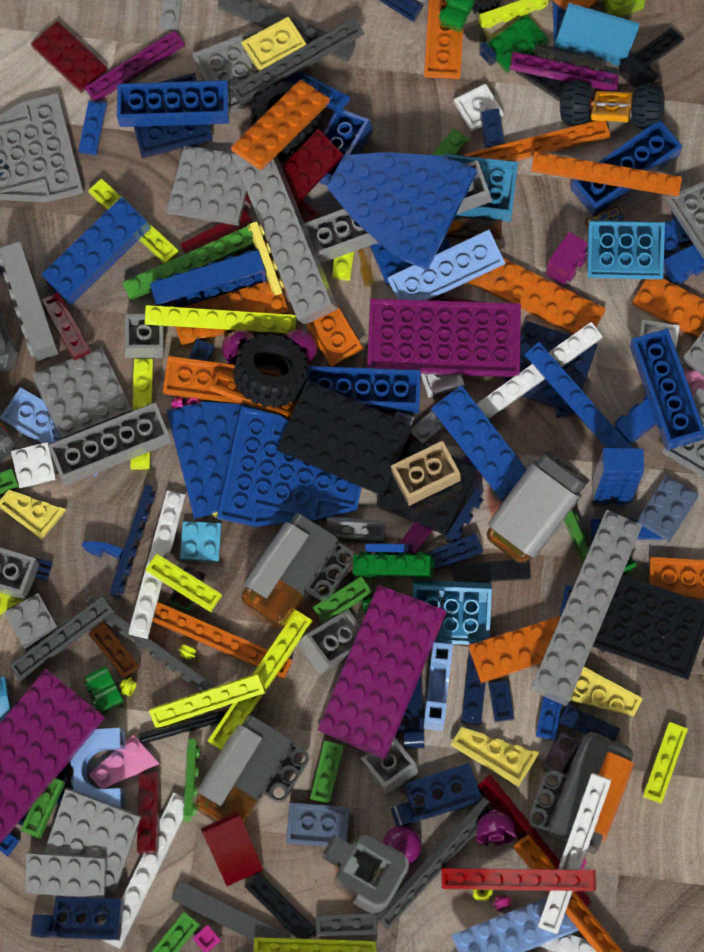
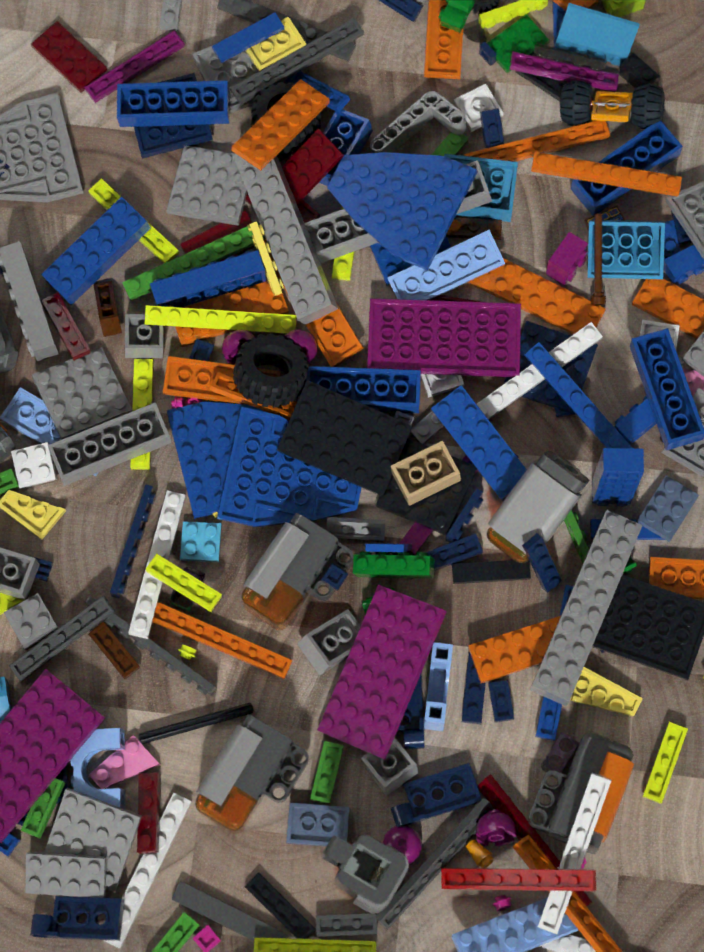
(92, 128): blue plate -> none
(99, 548): blue slope -> none
(104, 690): green brick -> none
(107, 309): none -> reddish brown slope
(127, 686): neon yellow plate -> none
(190, 788): bright green plate -> none
(207, 700): neon yellow plate -> none
(232, 849): dark red tile -> none
(248, 37): none -> blue tile
(268, 670): neon yellow plate -> none
(334, 576): none -> dark blue tile
(342, 600): bright green plate -> none
(365, 270): clear yellow axle -> none
(429, 106): none -> light grey beam
(466, 607): dark azure slope -> none
(481, 855): none -> light orange cone
(482, 896): neon yellow plate -> none
(500, 757): light yellow wing -> none
(542, 563): none -> dark blue plate
(585, 723): dark blue plate -> none
(598, 296): none -> reddish brown piece
(656, 49): black tile -> none

